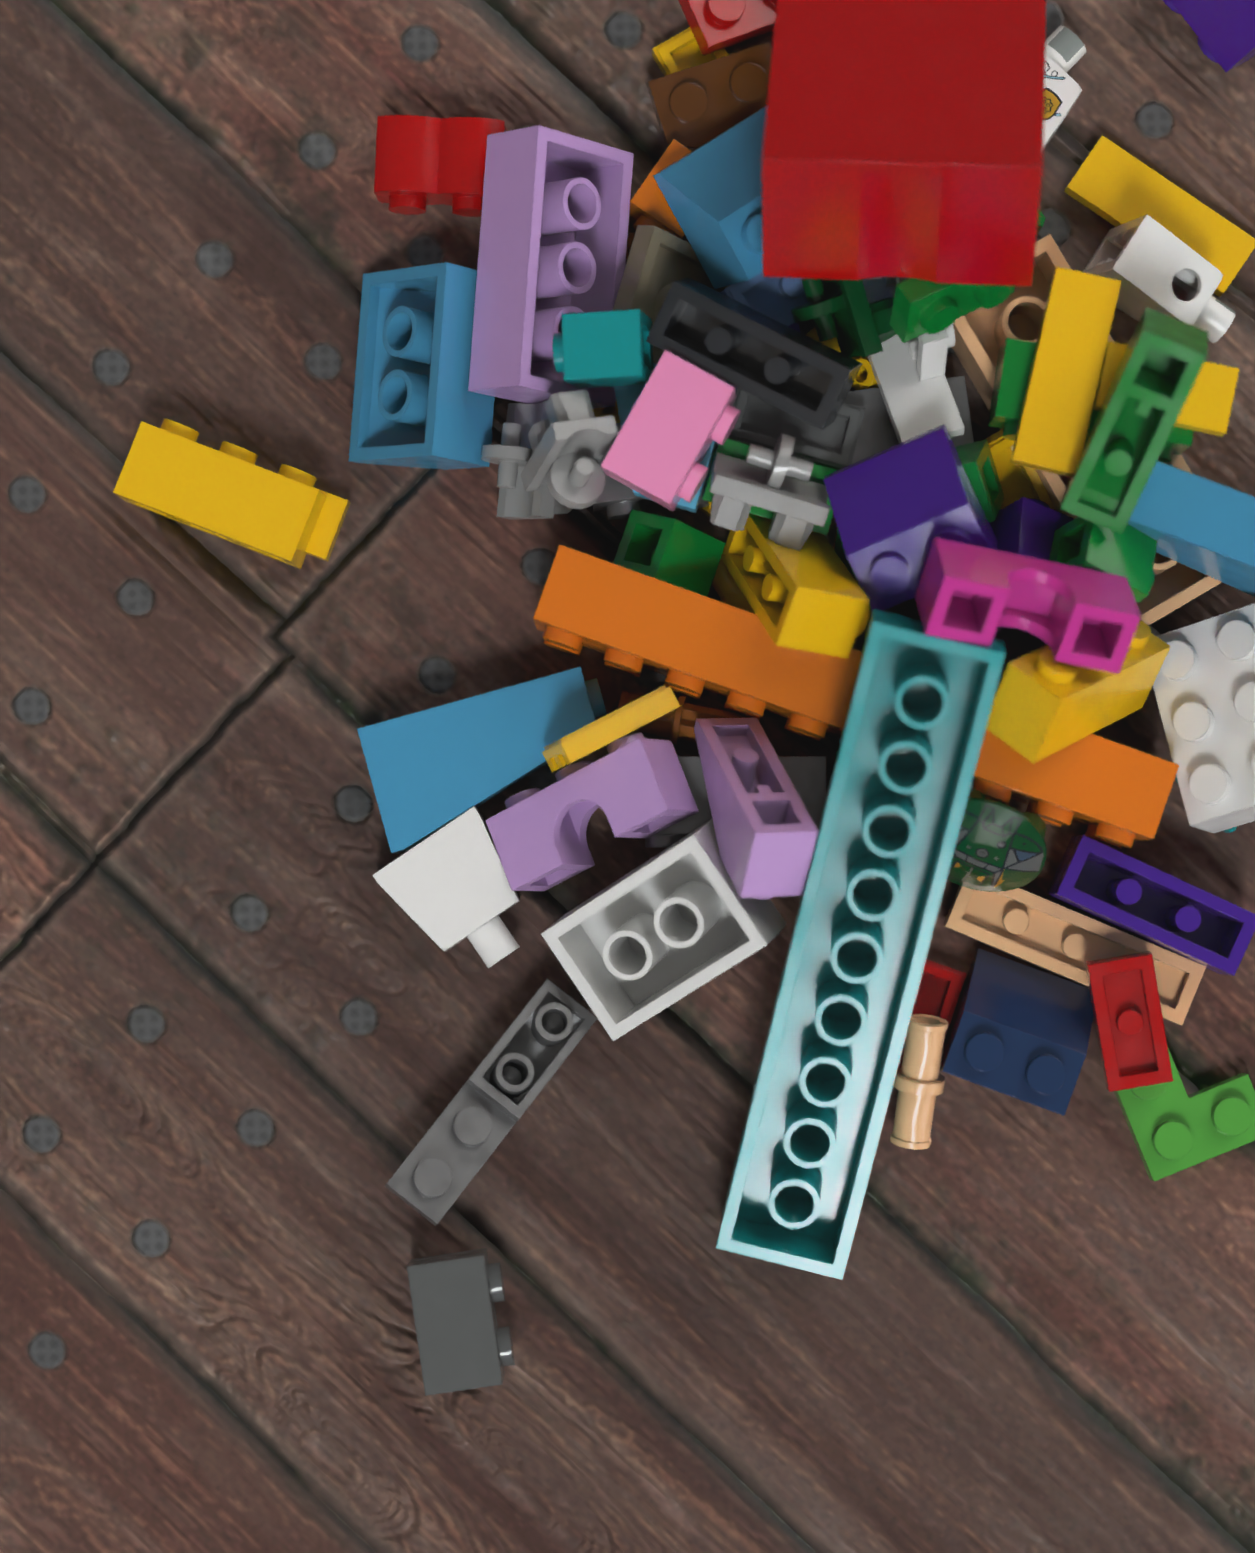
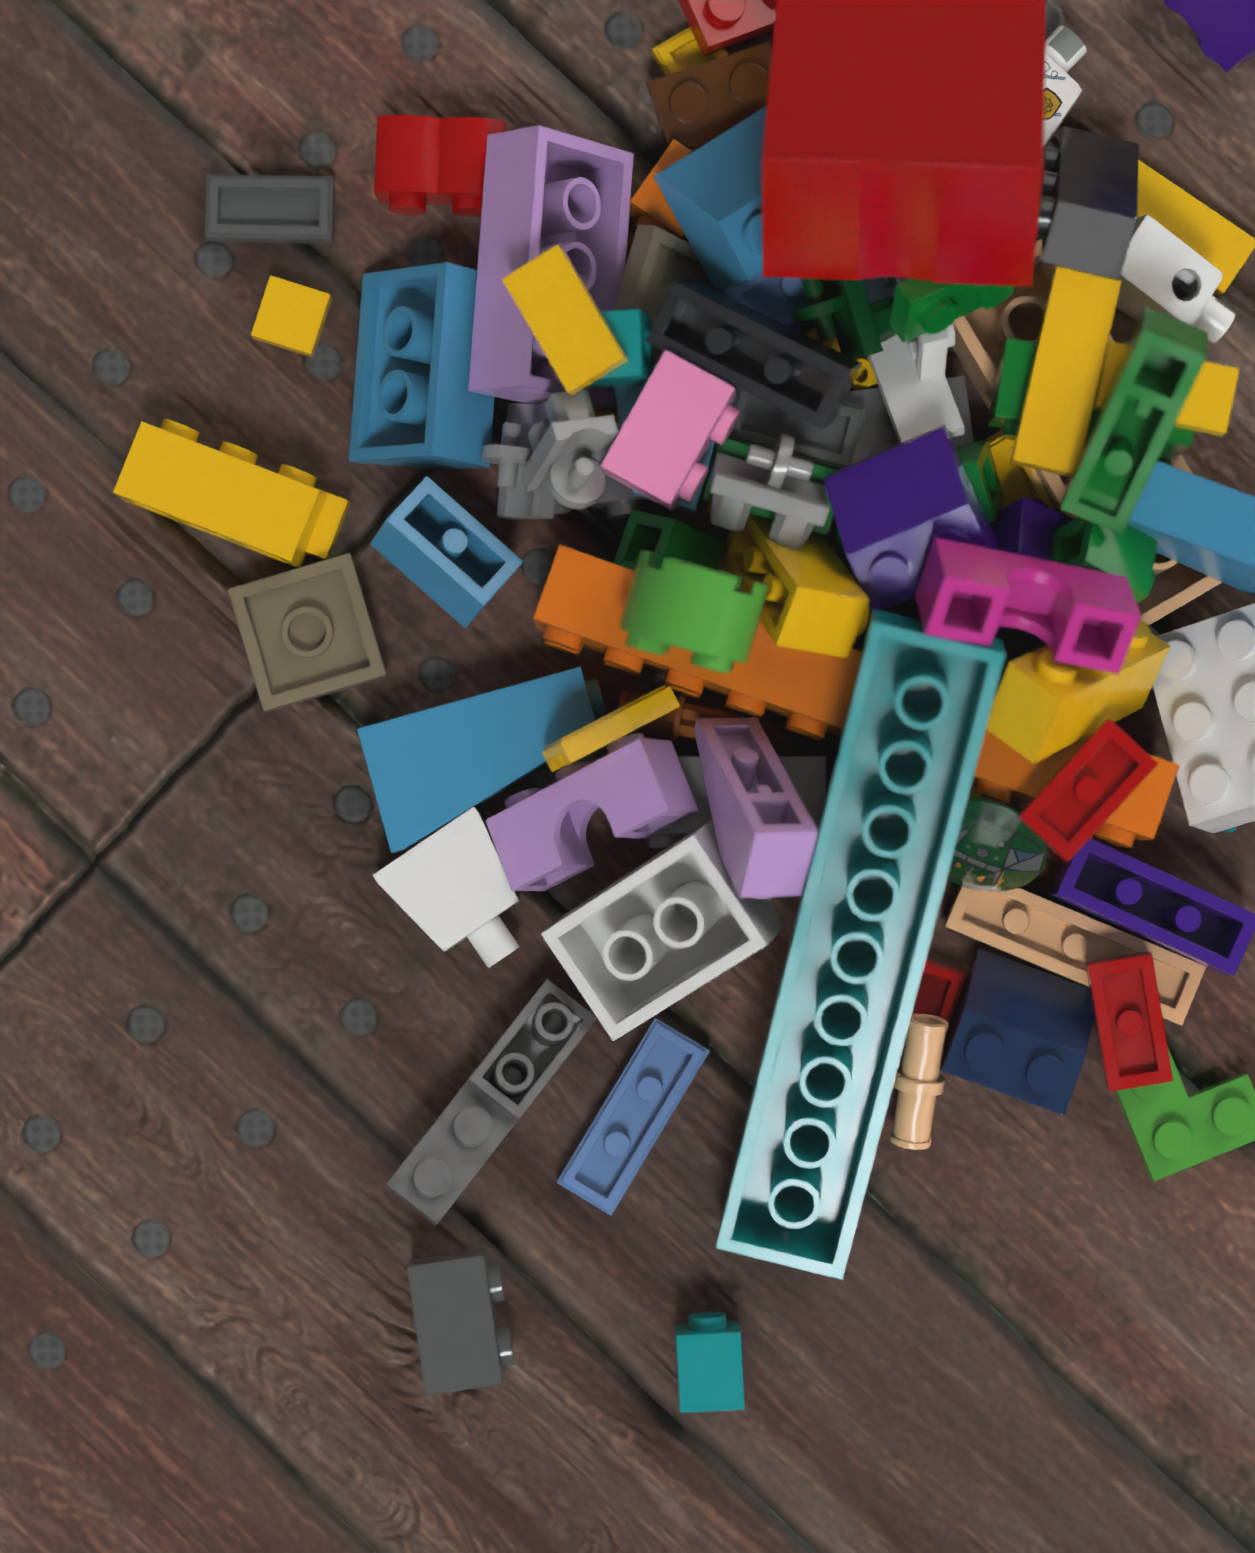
(270, 209): none -> dark grey tile
(291, 316): none -> yellow tile
(307, 632): none -> dark tan plate
(446, 552): none -> dark azure brick
(565, 319): none -> yellow tile
(633, 1116): none -> medium blue tile
(691, 610): none -> bright green brick
(709, 1363): none -> teal brick
(1087, 790): none -> red plate
(1088, 202): none -> black brick

